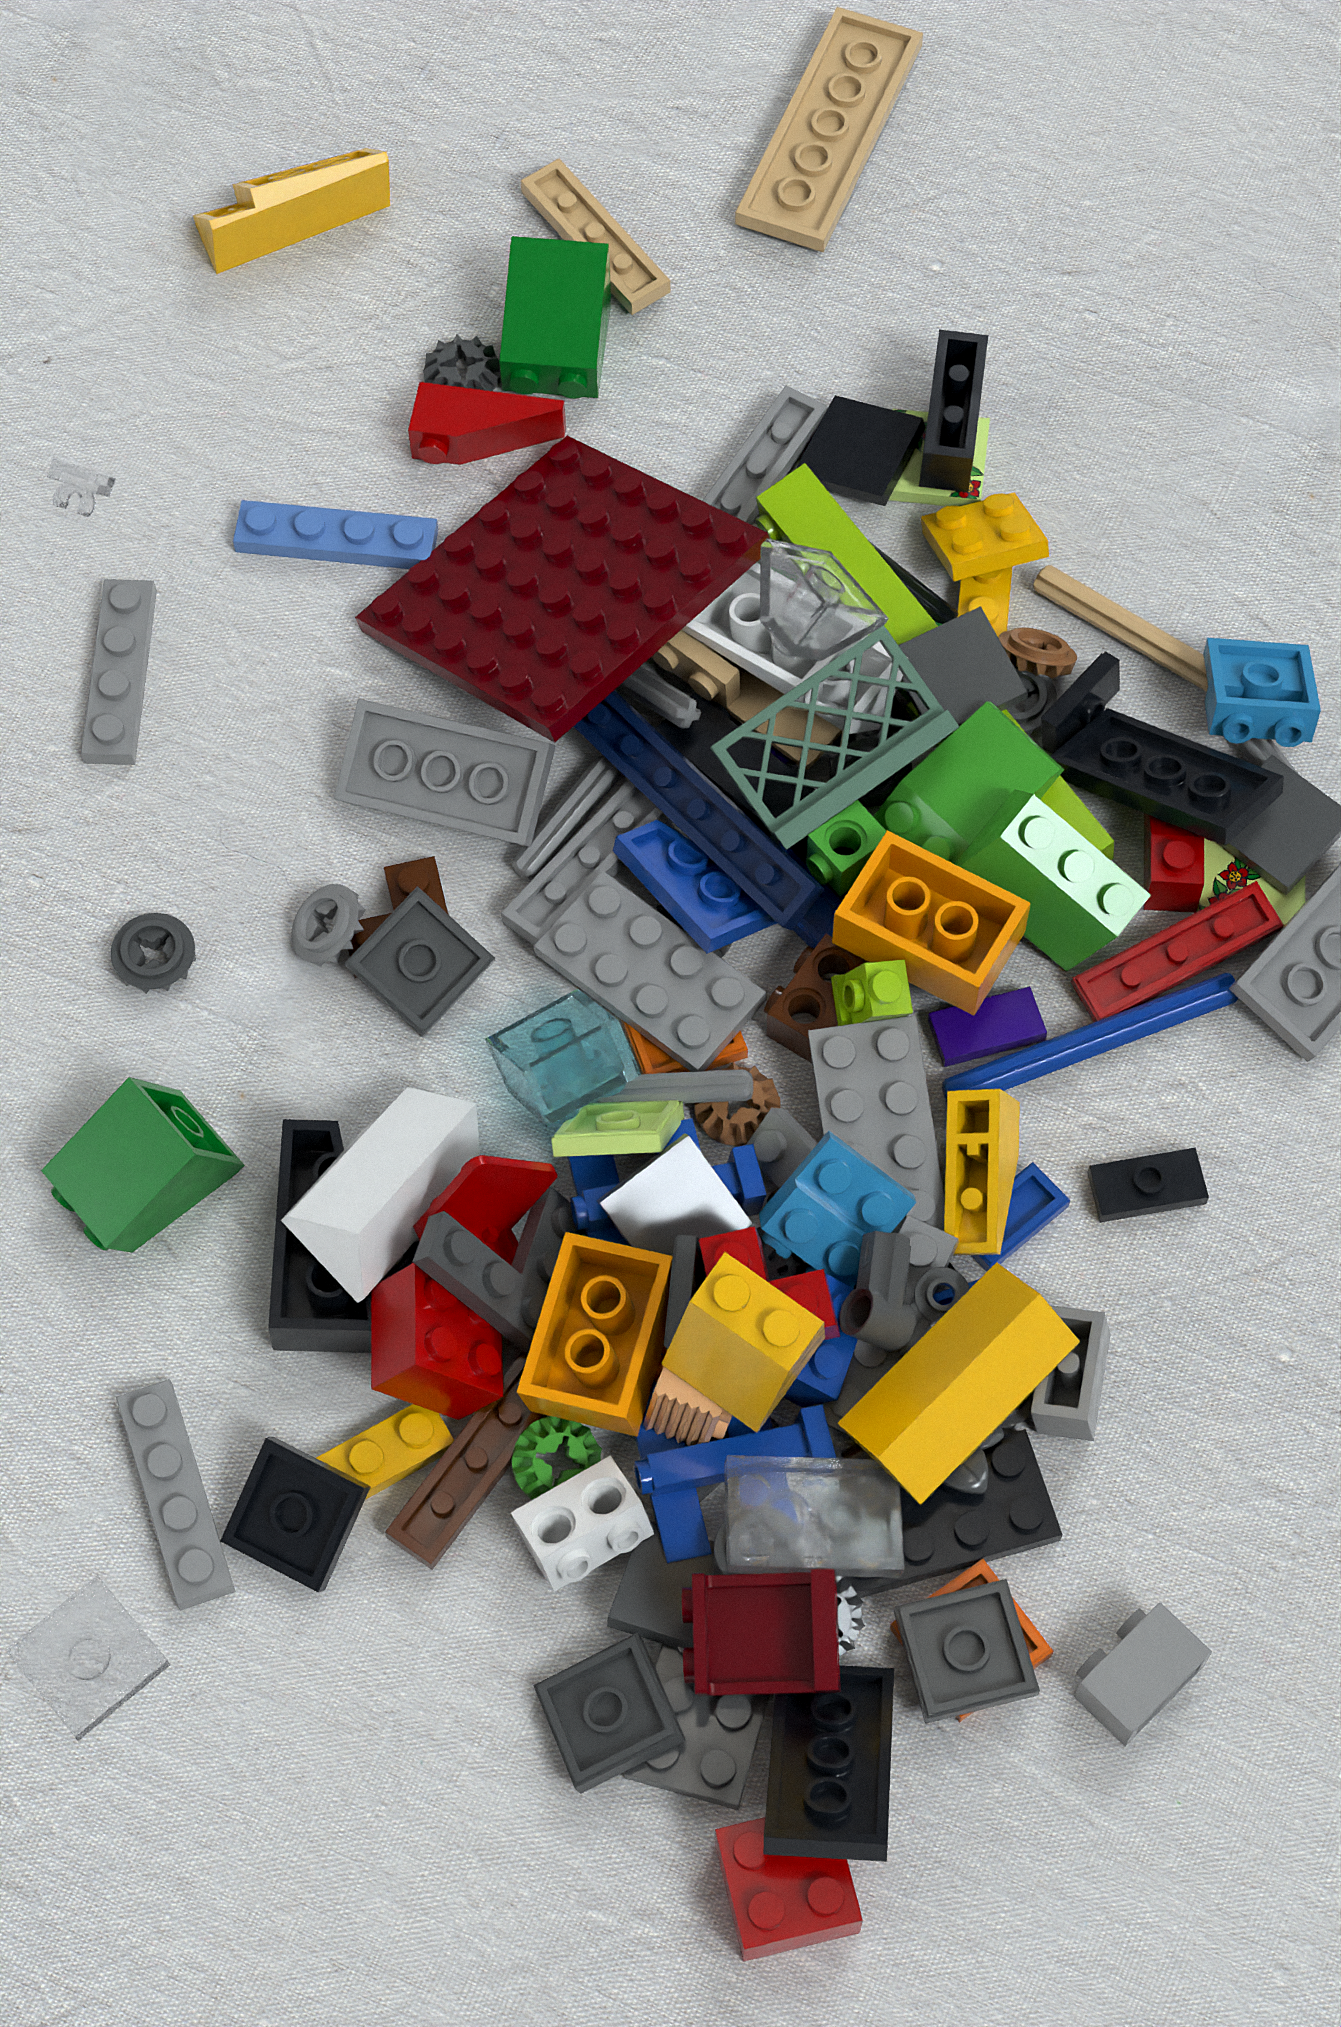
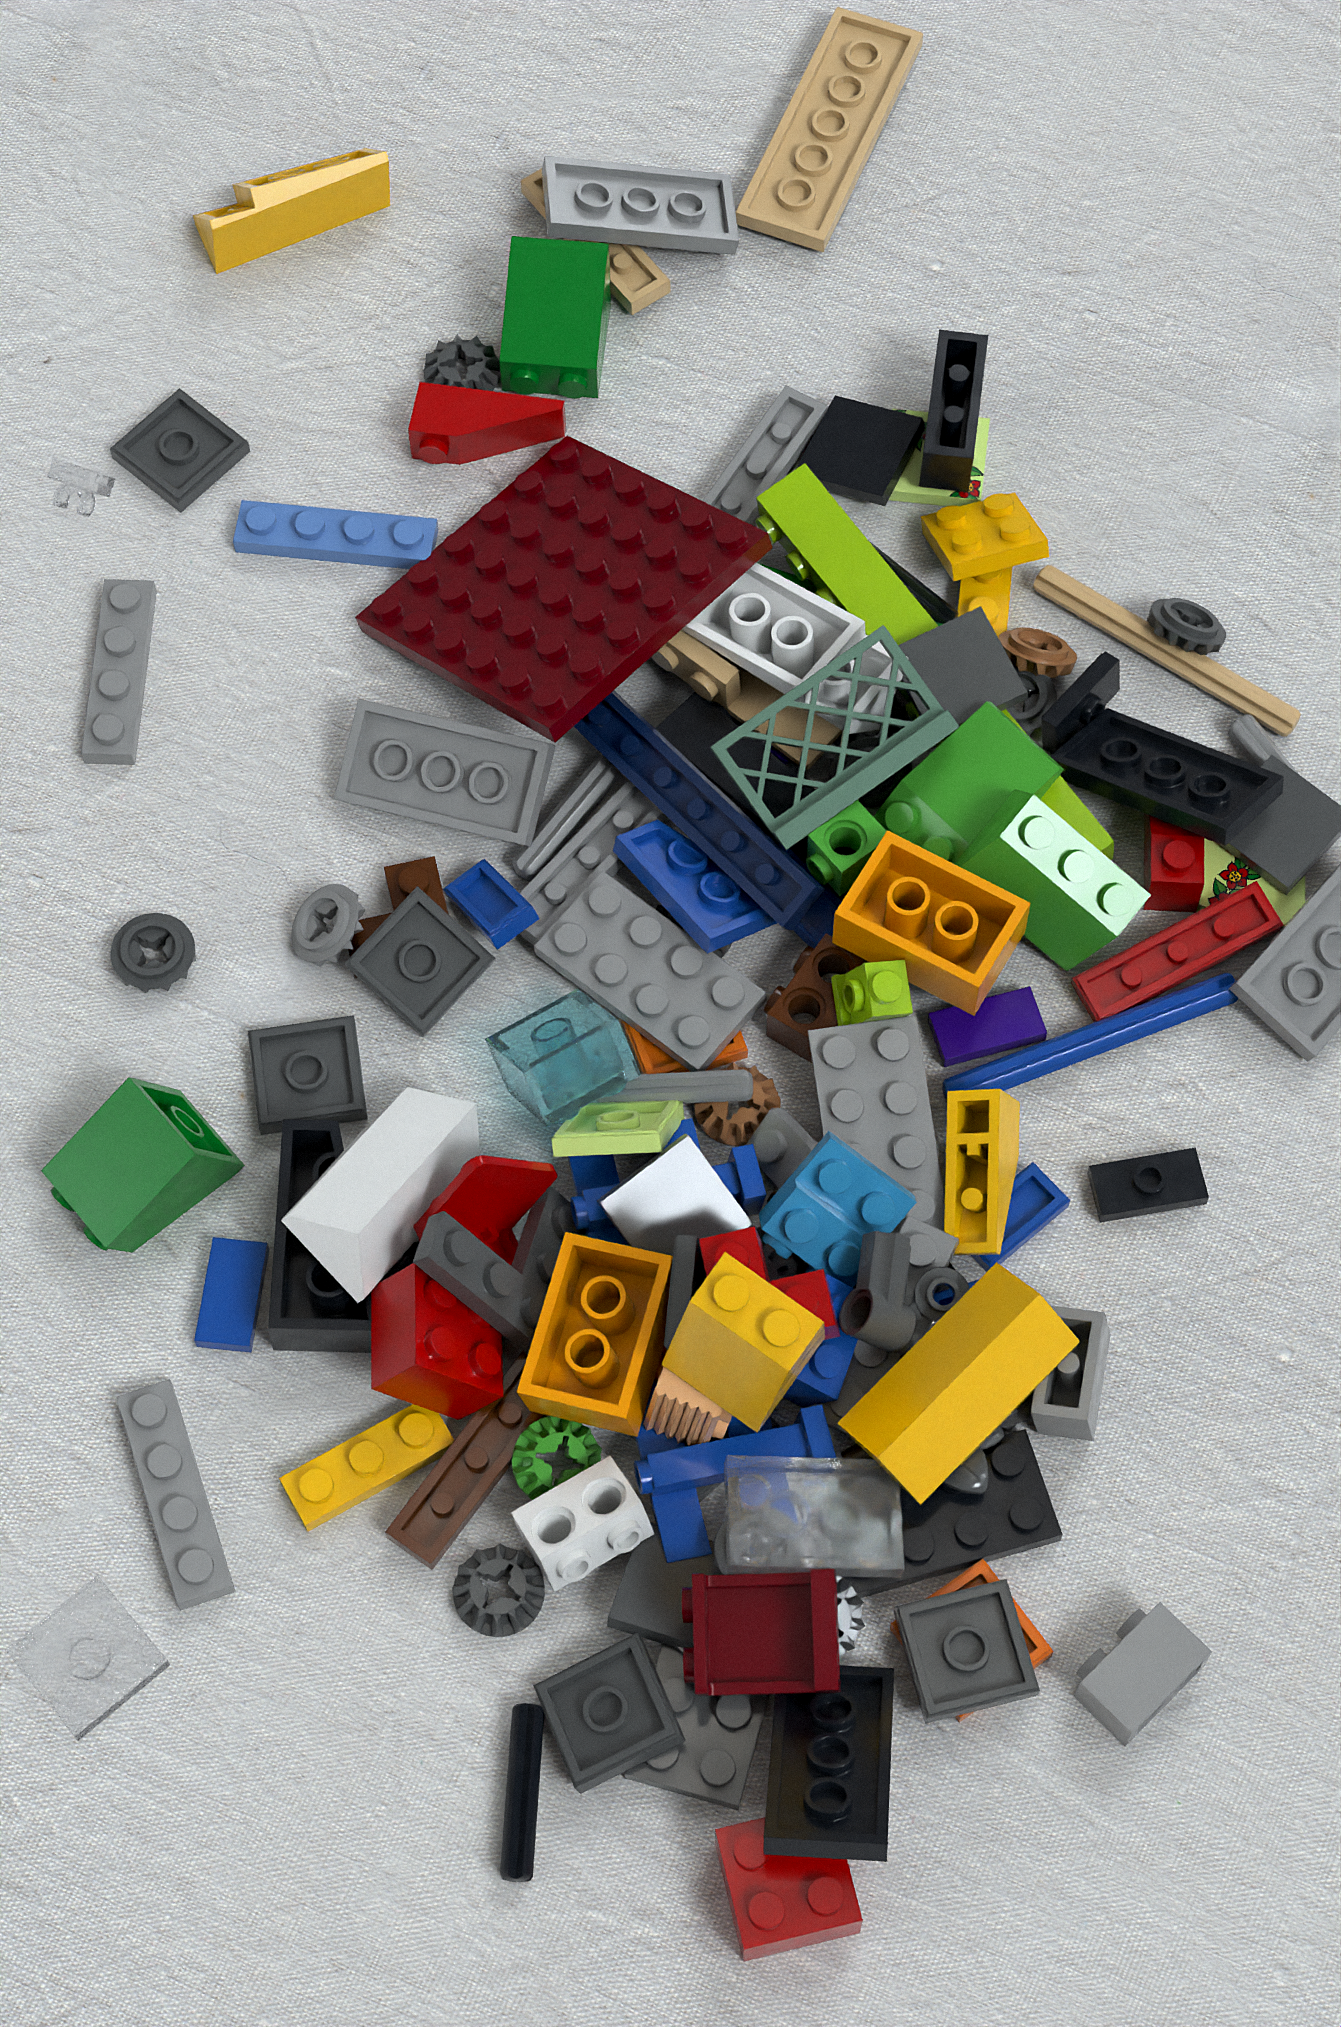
(180, 450): none -> dark grey tile
(232, 1295): none -> blue tile
(295, 1514): black tile -> none
(307, 1073): none -> dark grey tile
(491, 904): none -> blue tile
(504, 1615): none -> dark grey gear
(522, 1793): none -> black axle
(639, 205): none -> light grey plate
(661, 697): light grey axle -> none
(812, 602): clear slope -> none
(1186, 625): none -> dark grey gear
(1260, 691): dark azure plate -> none

